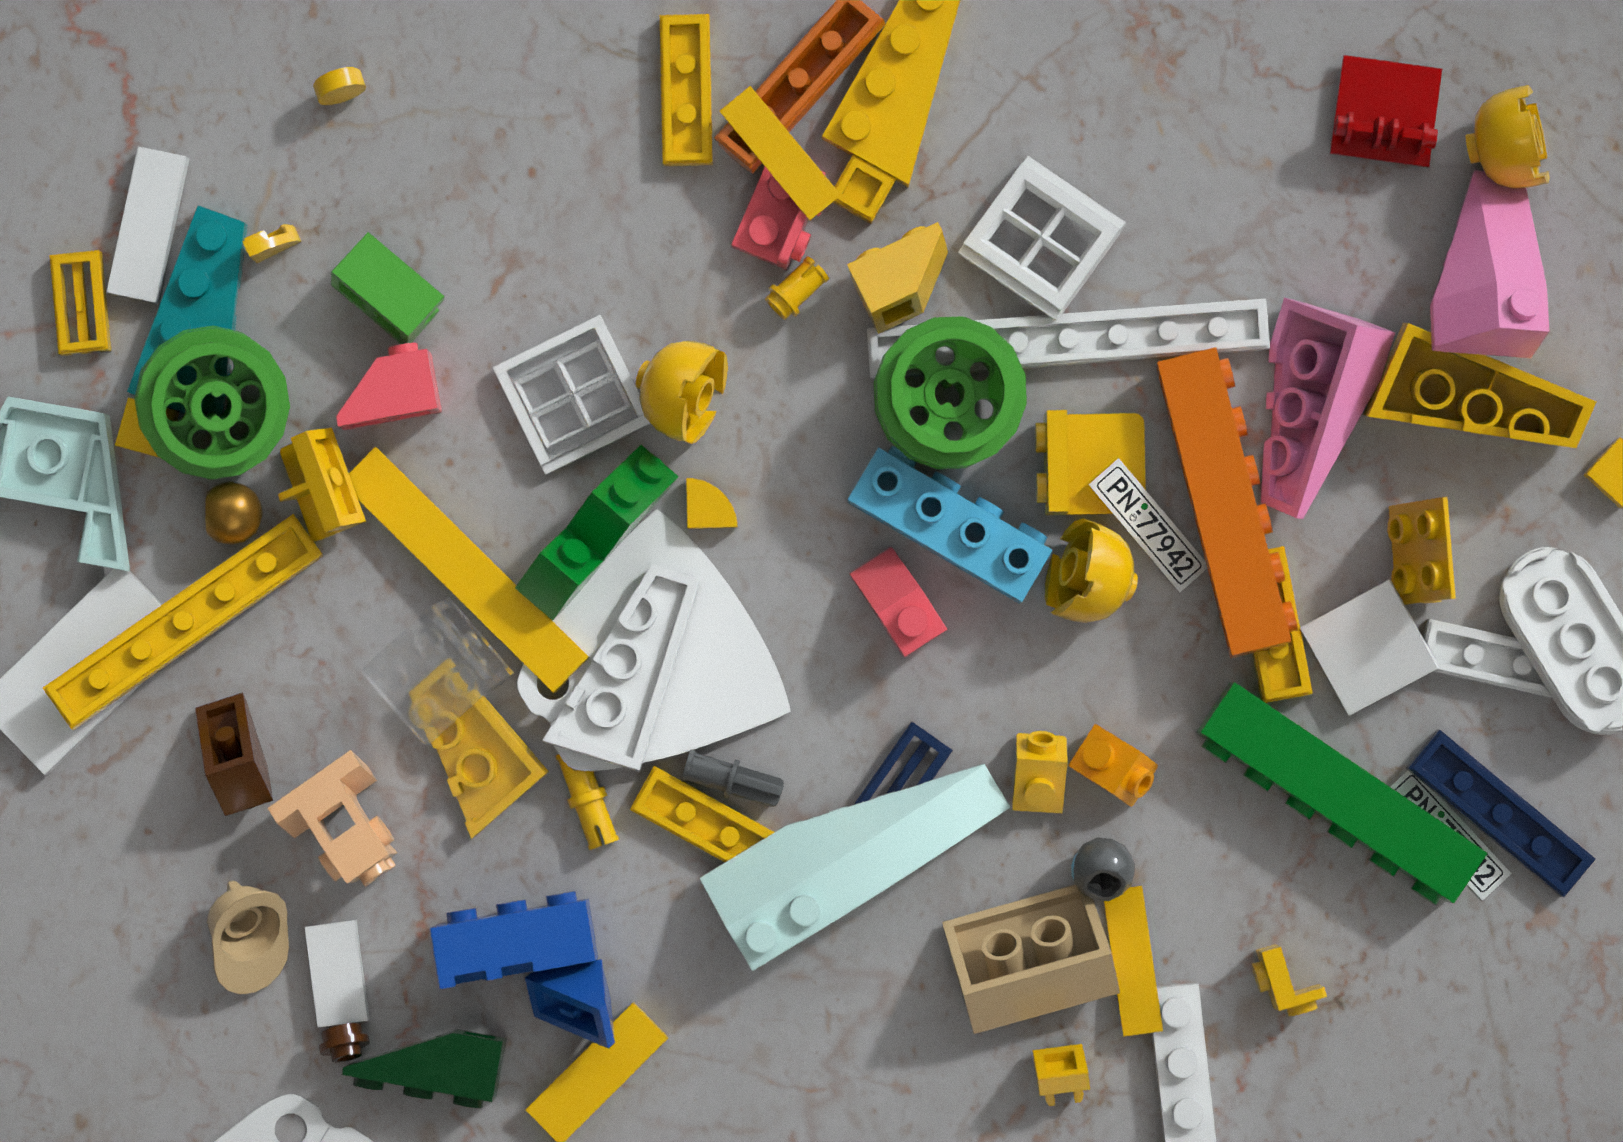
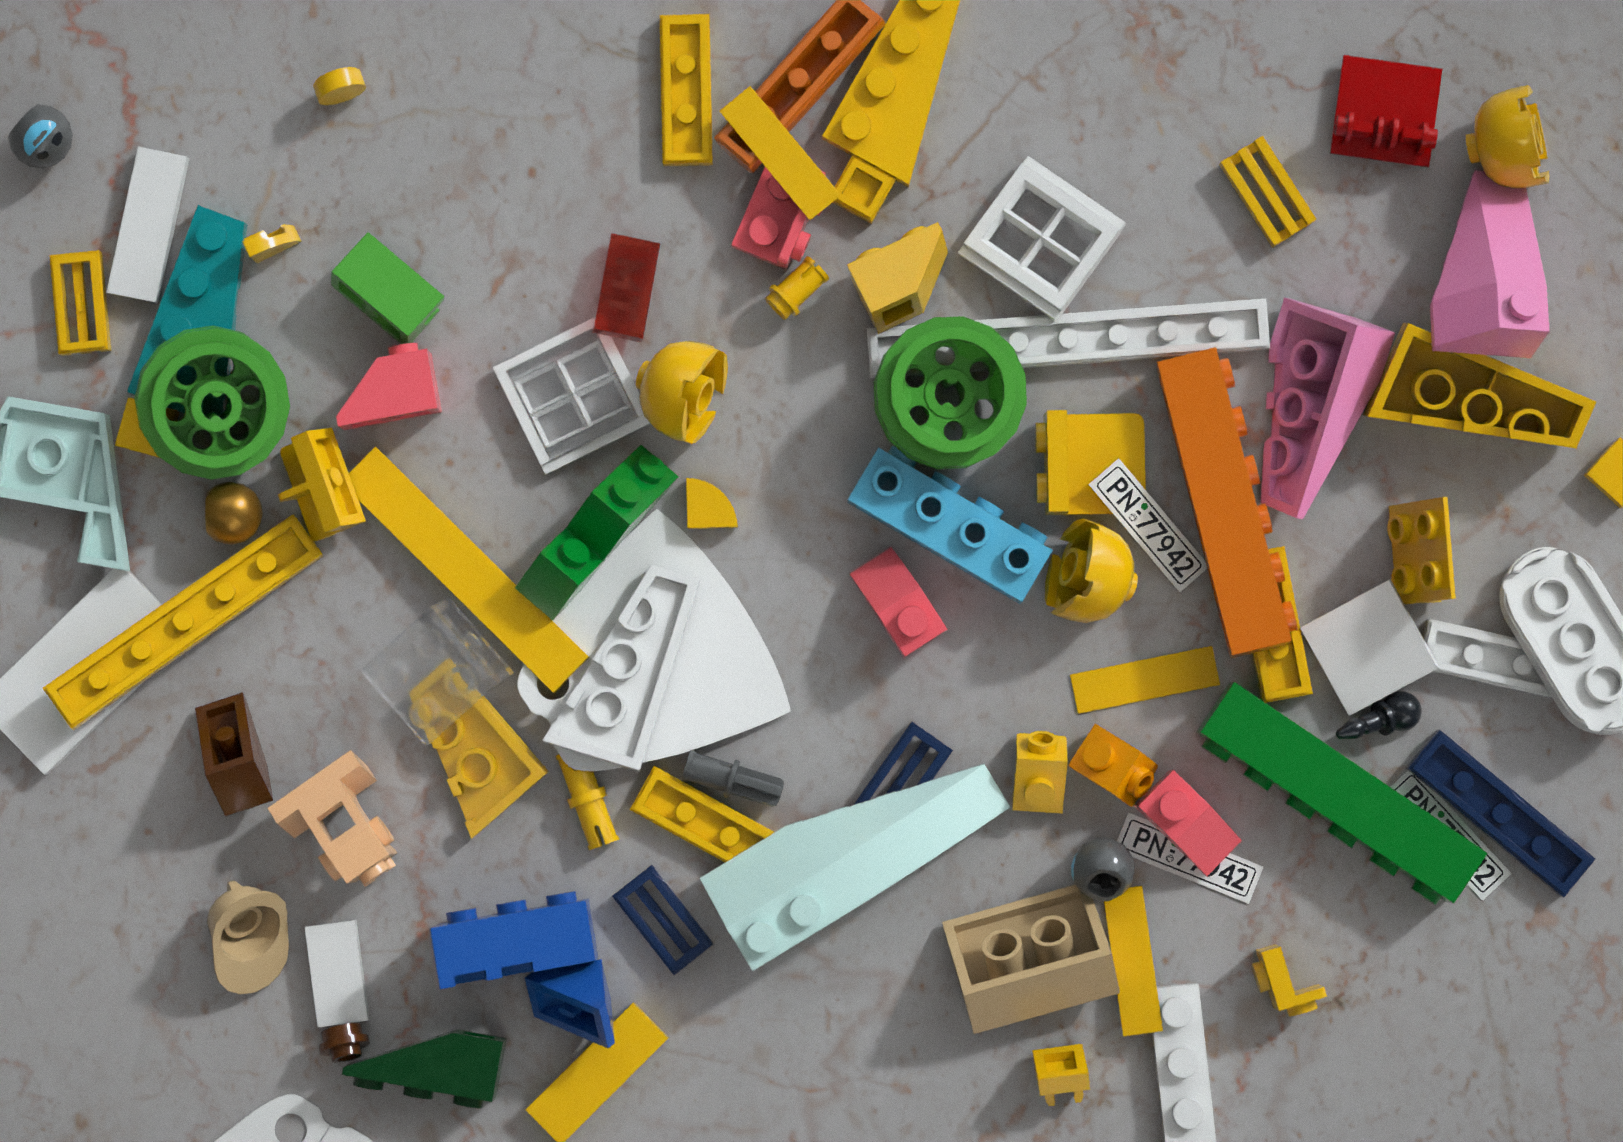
(41, 137): none -> dark grey piece
(626, 287): none -> clear red tile
(636, 886): none -> dark blue tile
(1145, 679): none -> yellow sticker
(1188, 822): none -> coral slope
(1232, 877): none -> white sticker
(1284, 181): none -> yellow tile
(1398, 712): none -> black bar

